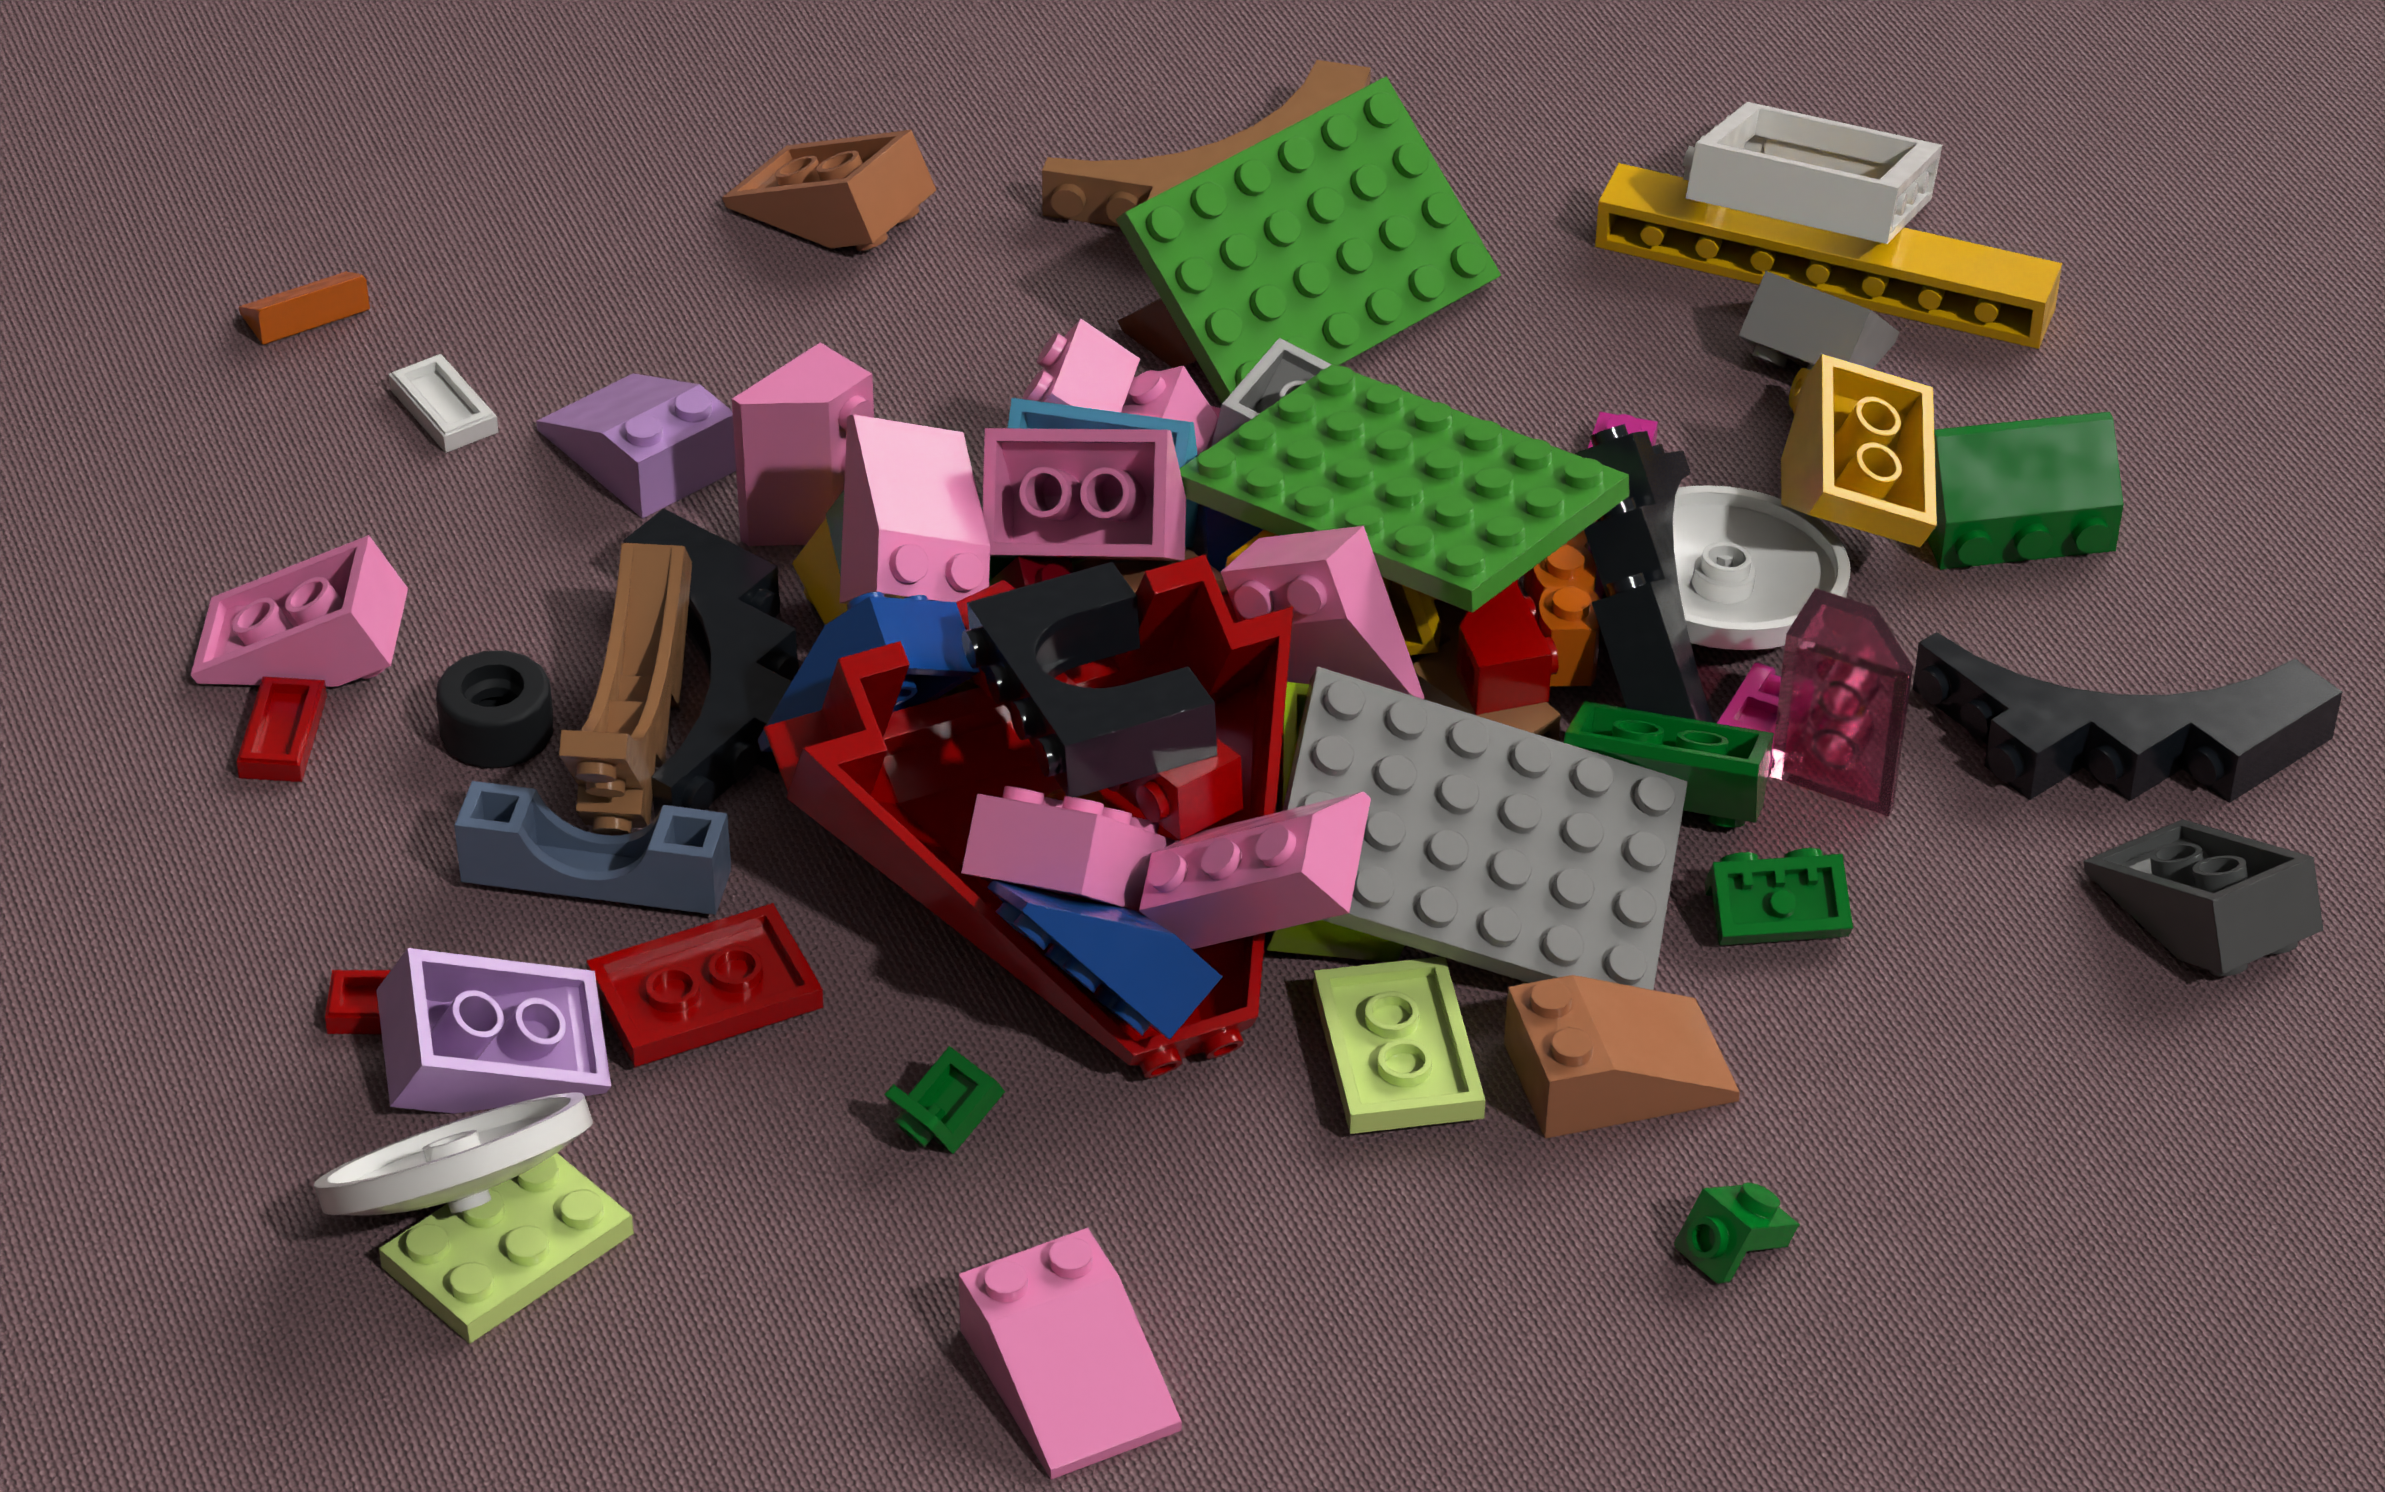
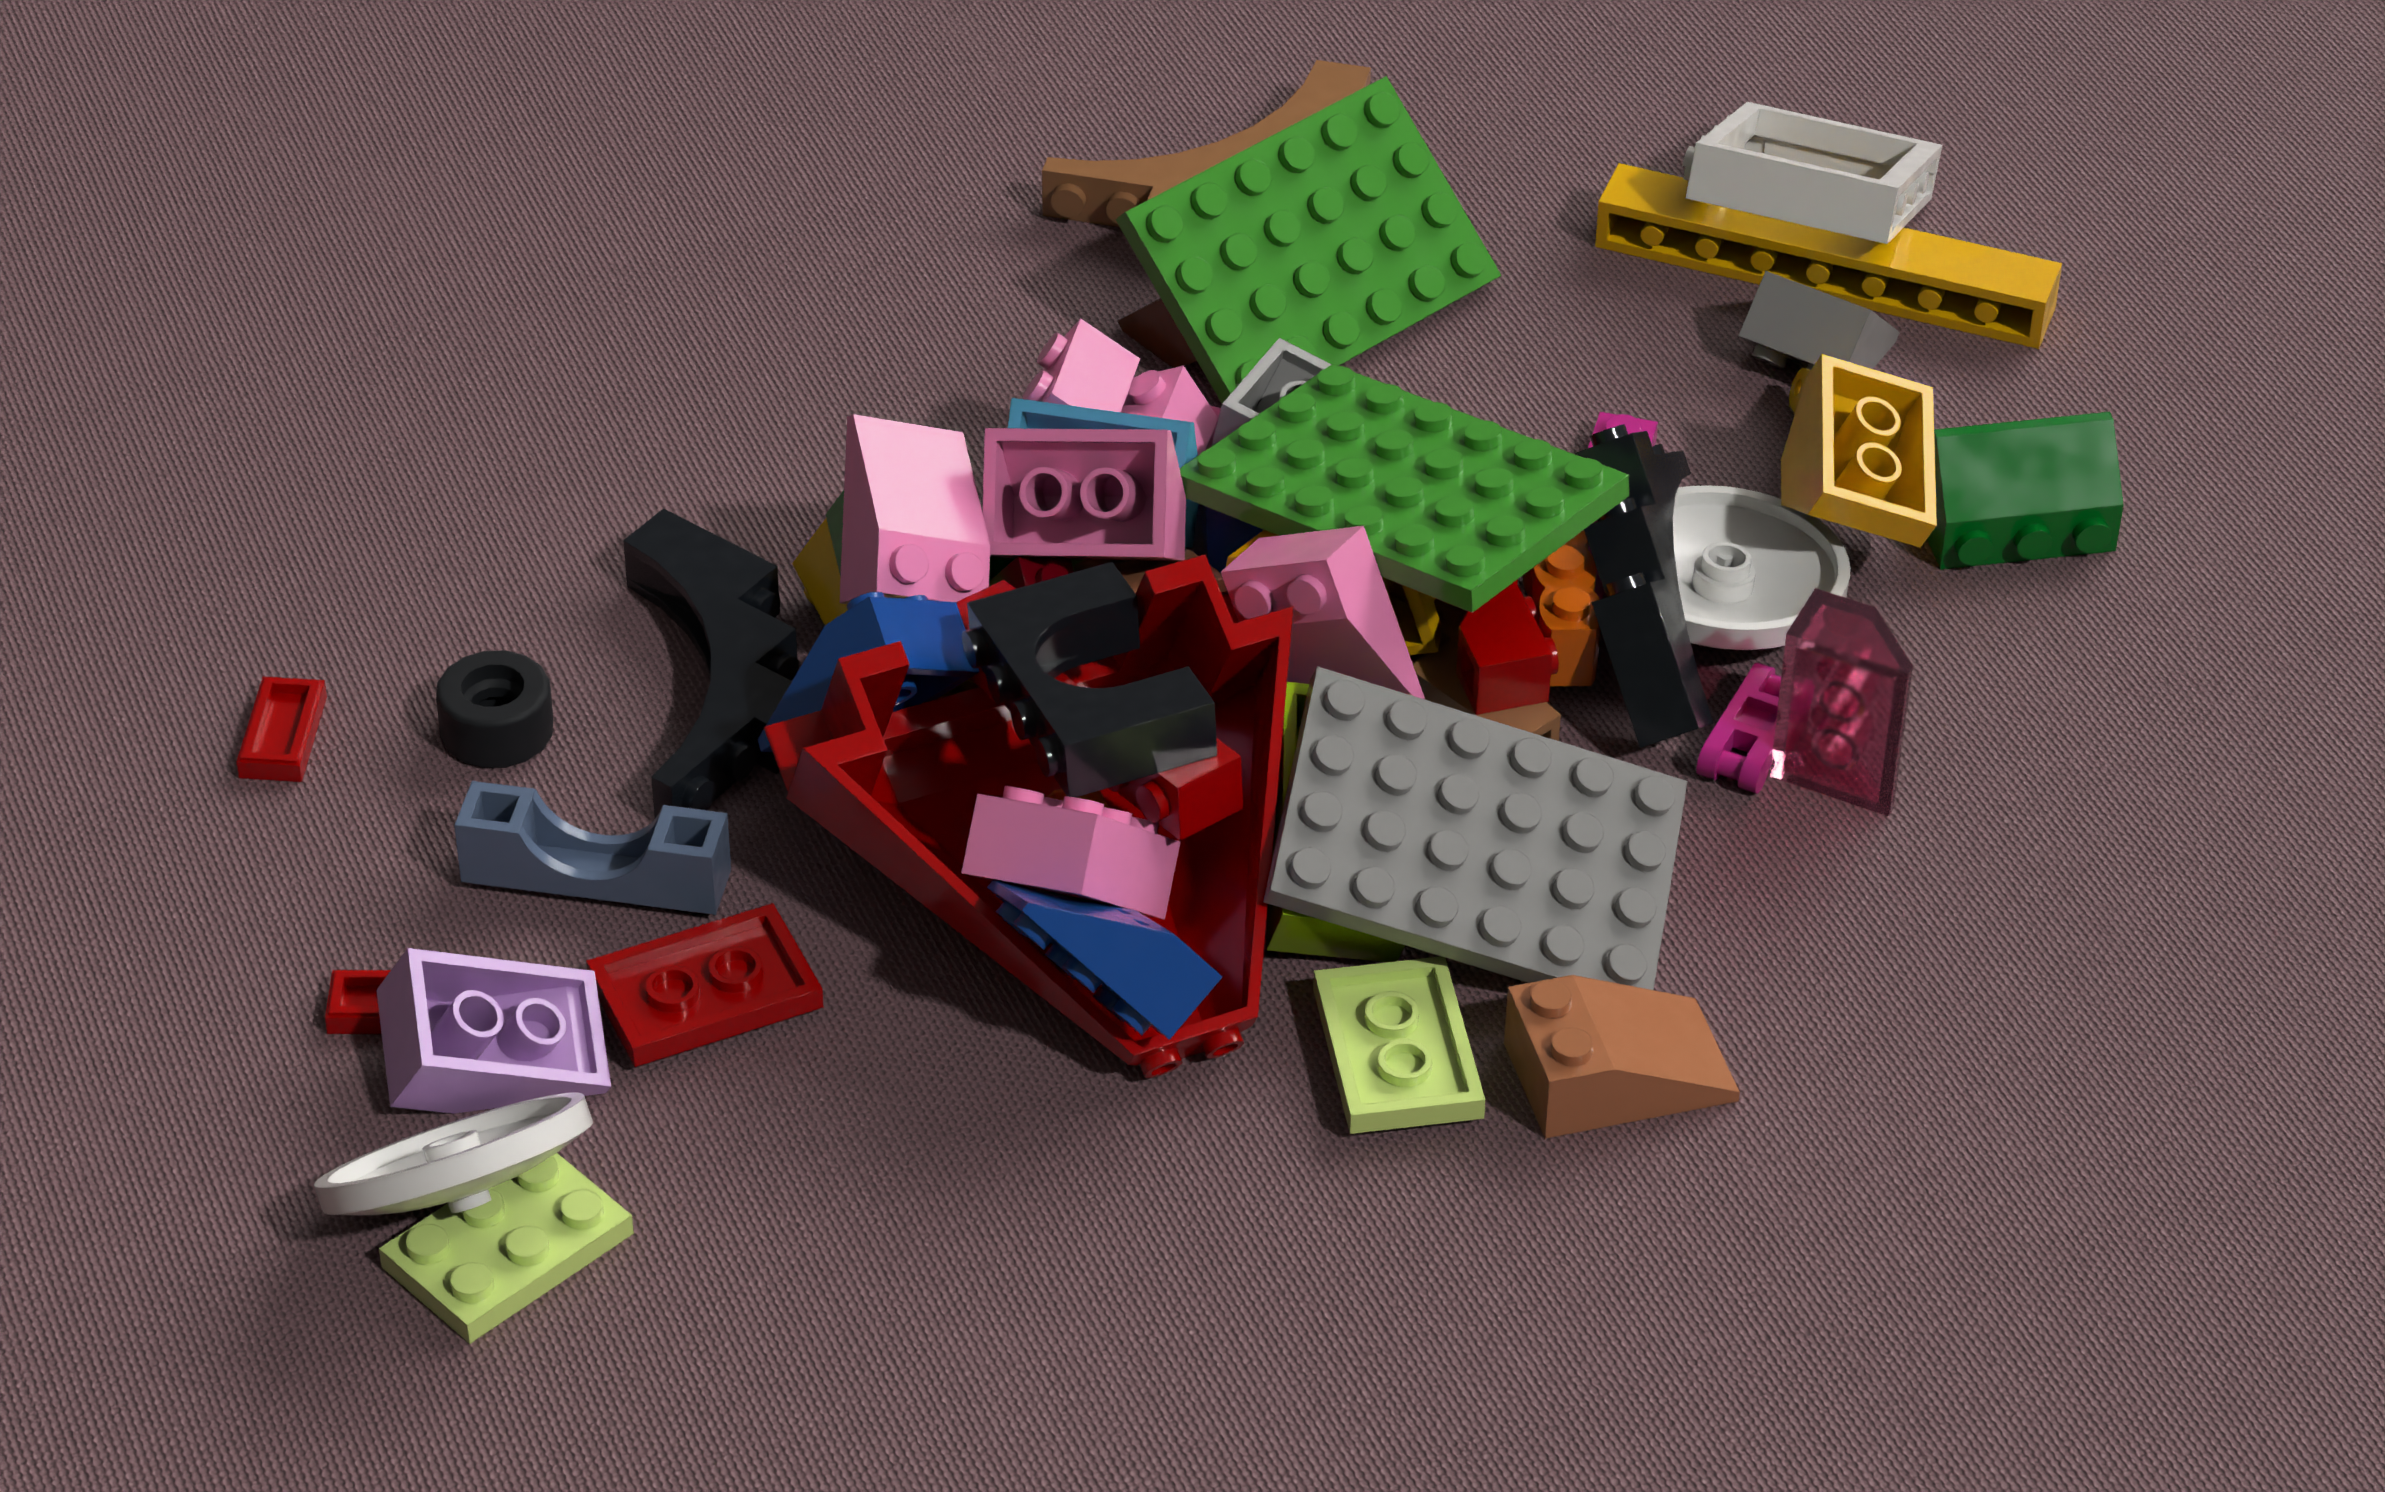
(307, 306): orange slope -> none
(309, 621): bright pink slope -> none
(443, 403): white tile -> none
(637, 688): medium nougat arch -> none
(647, 439): lavender slope -> none
(794, 444): bright pink slope -> none
(838, 189): nougat slope -> none
(946, 1102): green bracket -> none
(1066, 1353): bright pink slope -> none
(1258, 873): bright pink slope -> none
(1720, 762): green slope -> none
(1729, 1224): green bracket -> none
(1779, 897): green bracket -> none
(2130, 742): black arch -> none
(2213, 894): dark grey slope -> none

